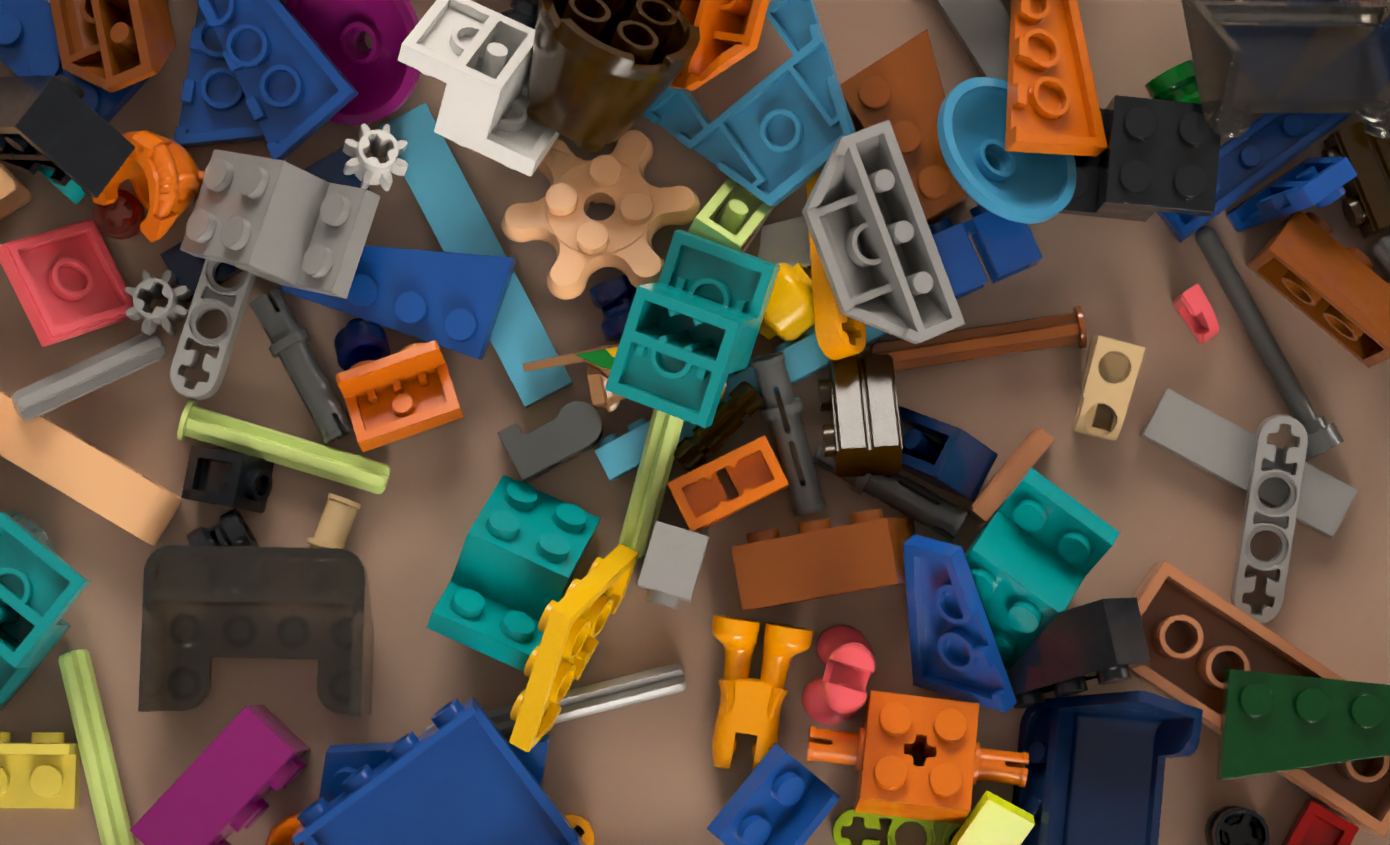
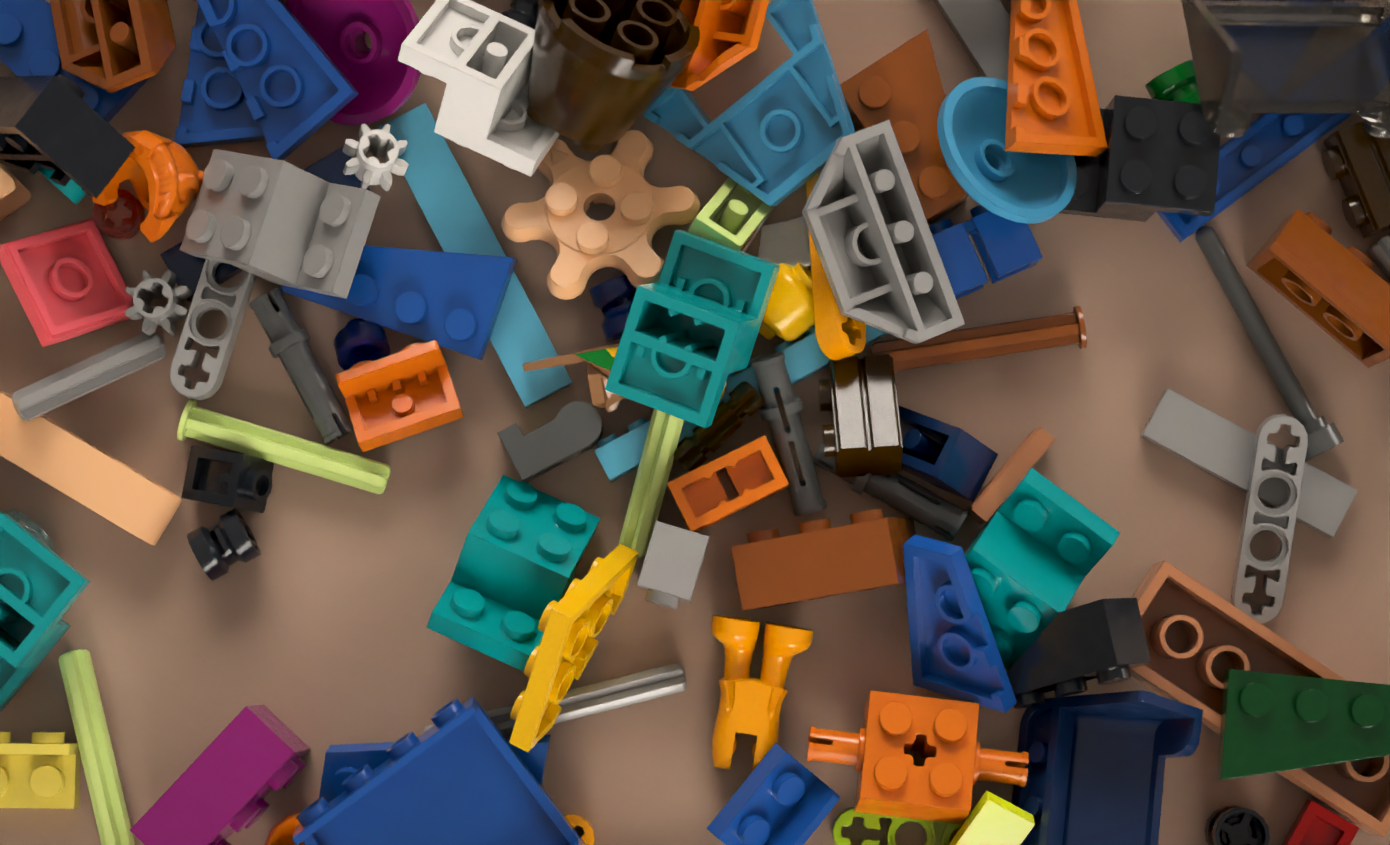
(254, 606): clear smoke windscreen -> none
(334, 523): tan pin -> none
(843, 686): coral piece -> none
(1107, 387): tan leg -> none
(1197, 313): coral tile -> none
(1309, 183): blue wing -> none

